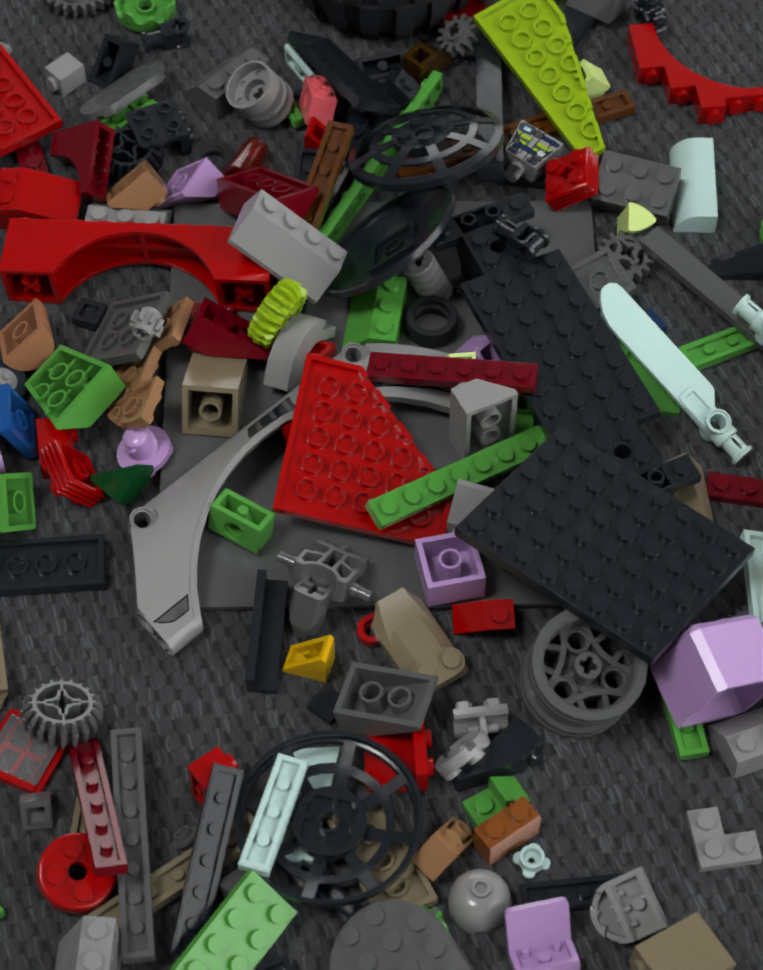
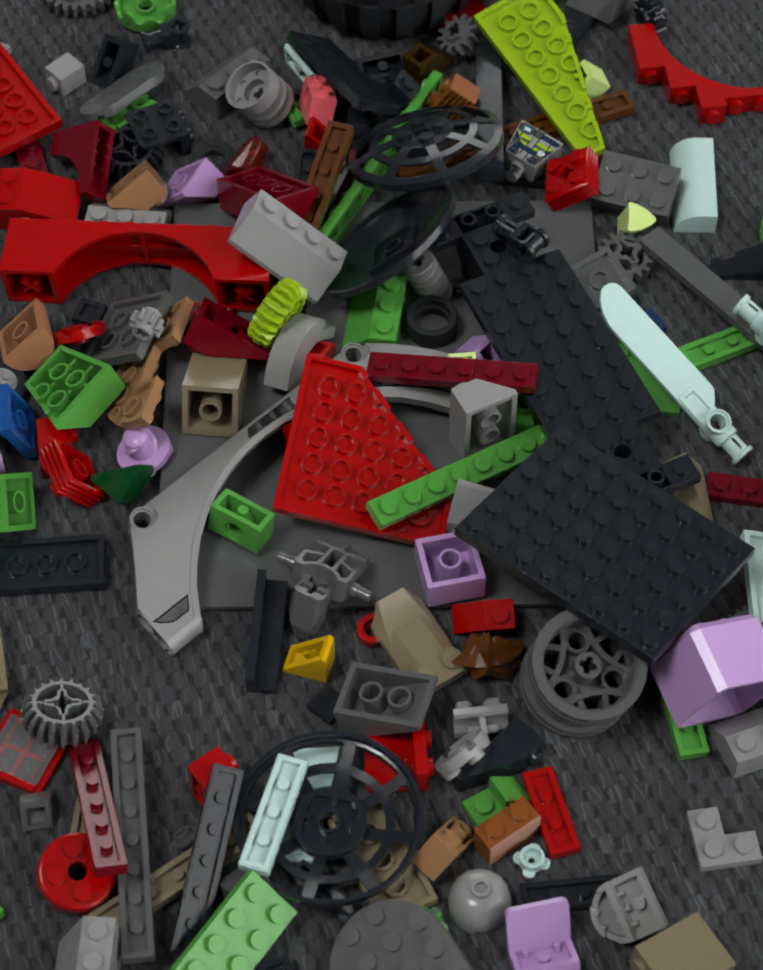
(79, 333): none -> red plate
(454, 92): none -> dark orange brick
(490, 656): none -> reddish brown hair
(555, 822): none -> red plate

